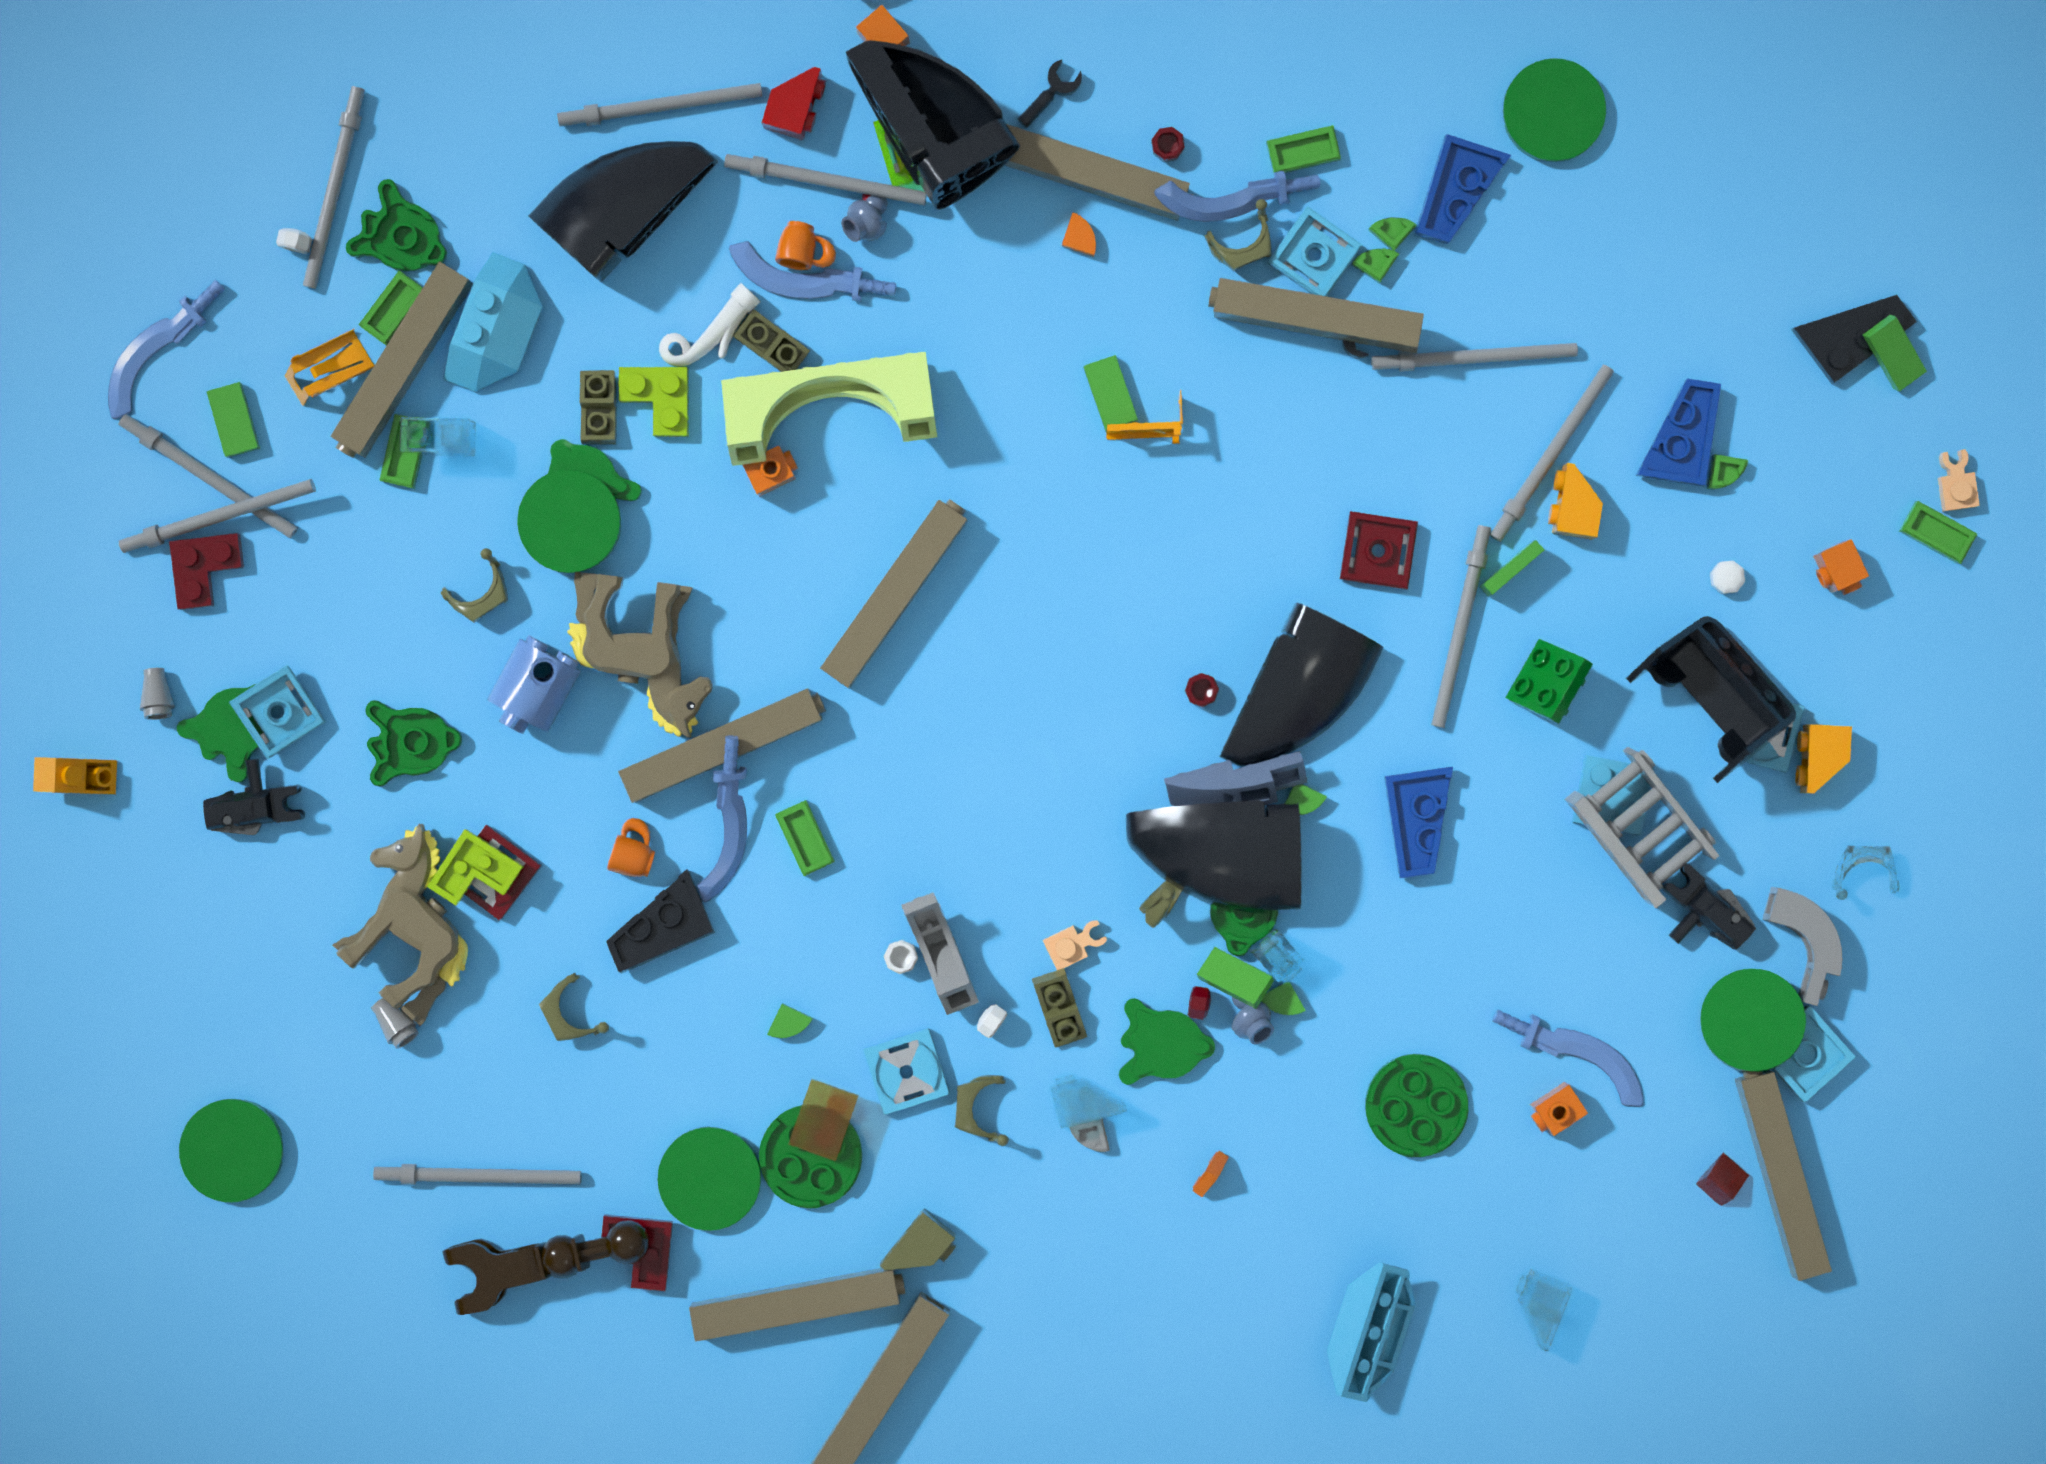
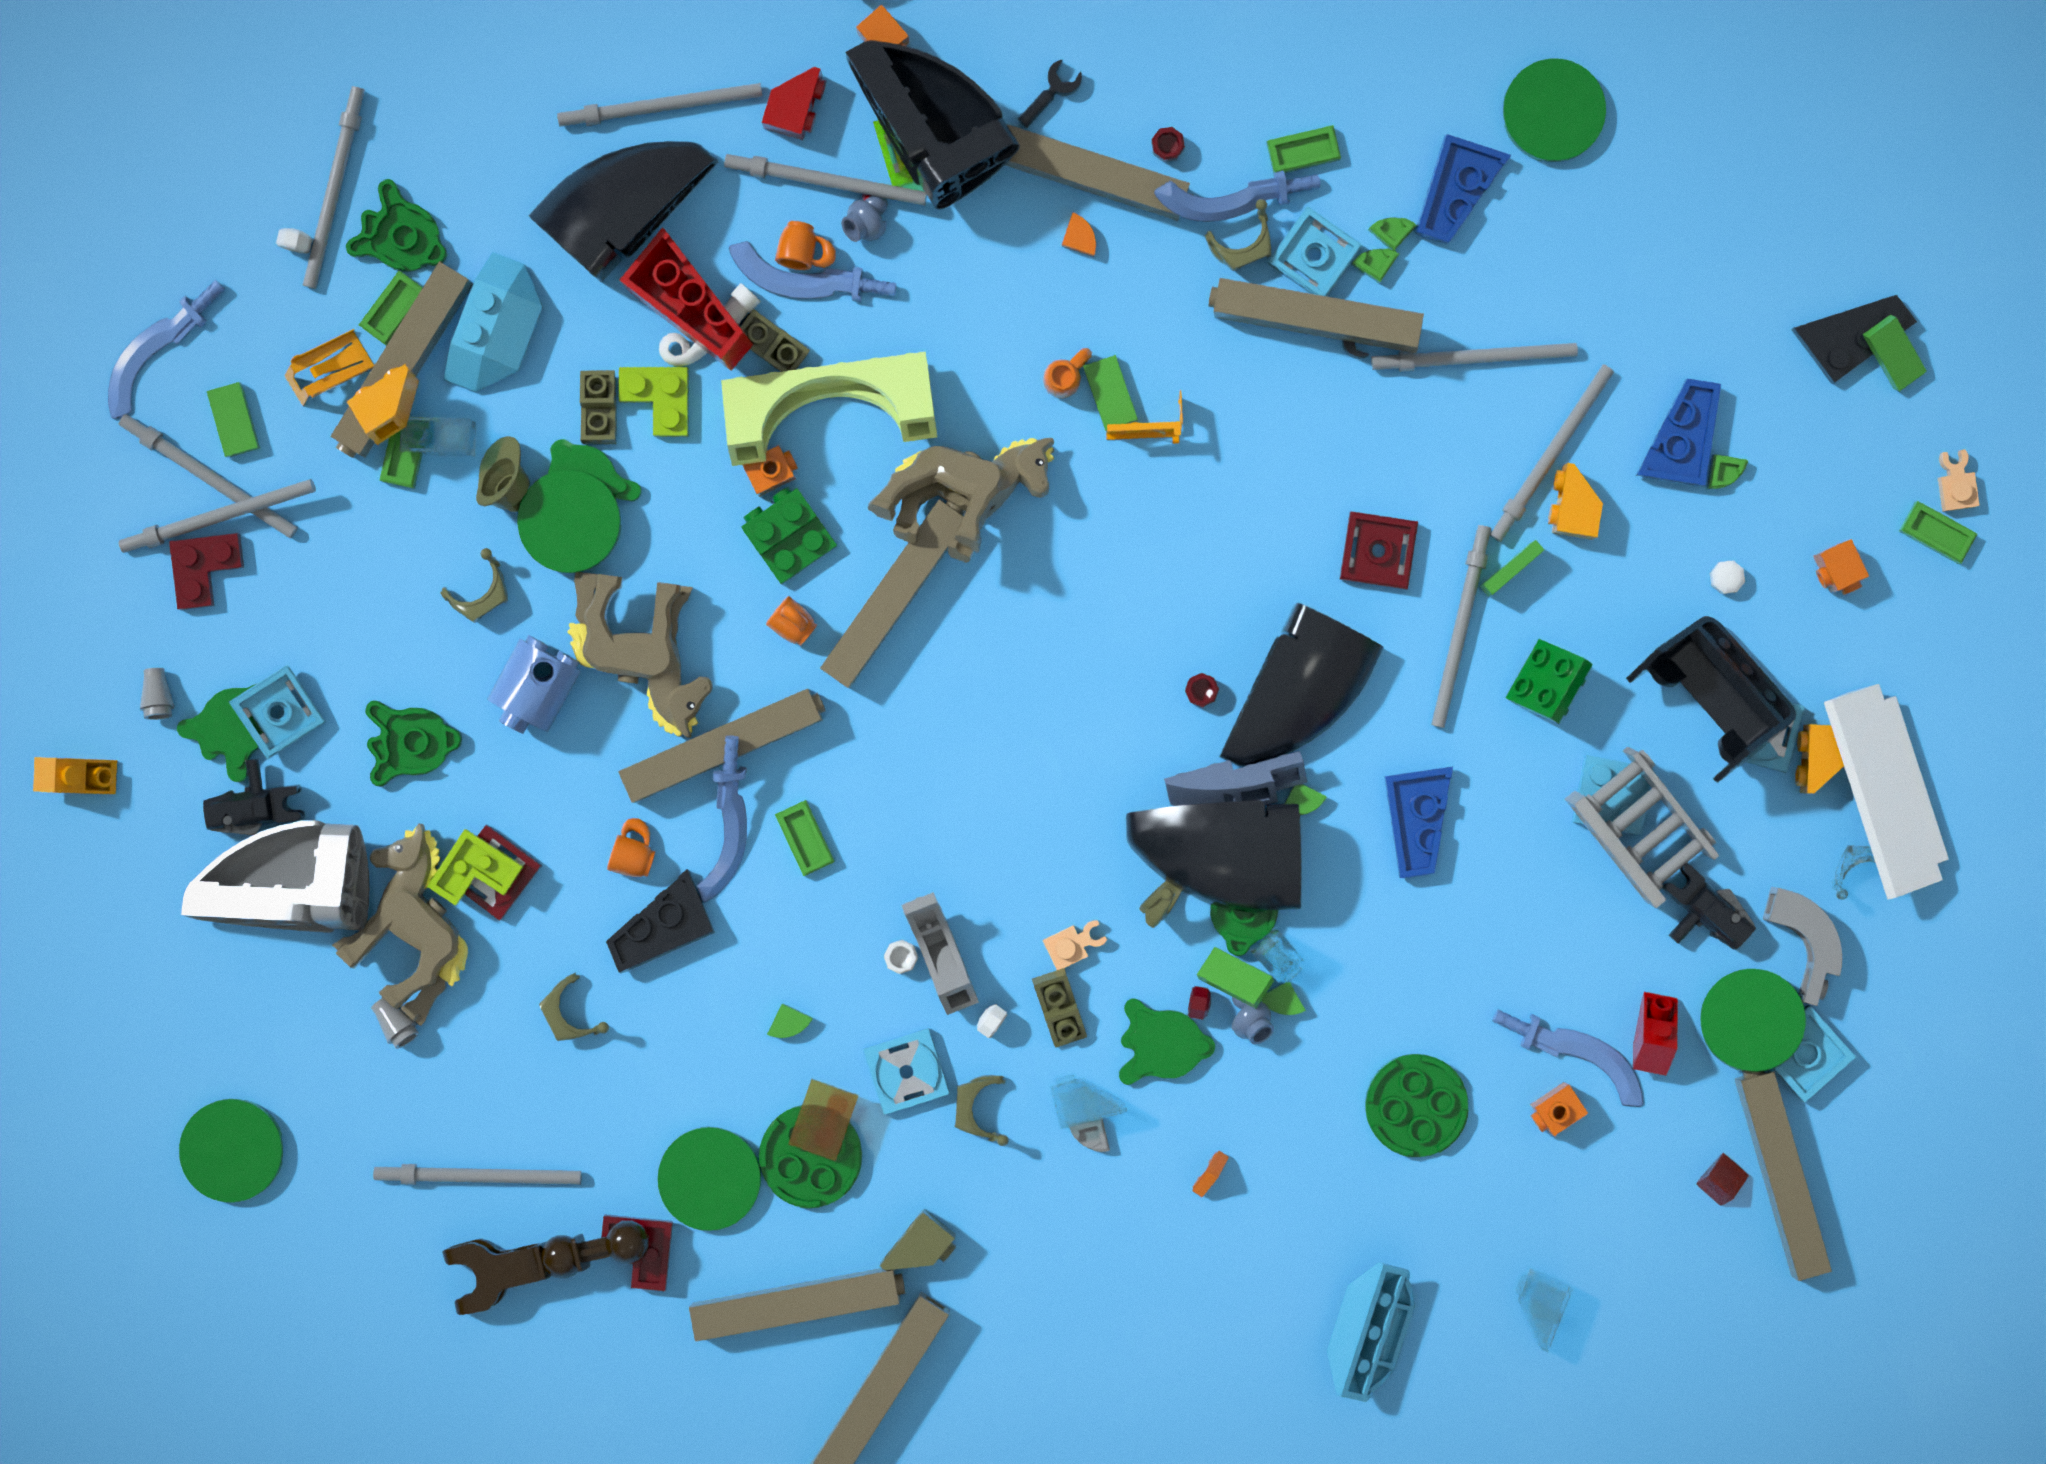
(287, 879): none -> light grey panel
(386, 404): none -> light orange slope
(501, 477): none -> olive piece
(679, 295): none -> red wedge
(787, 534): none -> green plate
(791, 622): none -> orange piece
(966, 482): none -> dark tan animal
(1063, 376): none -> orange piece
(1656, 1034): none -> red slope
(1888, 789): none -> white slope

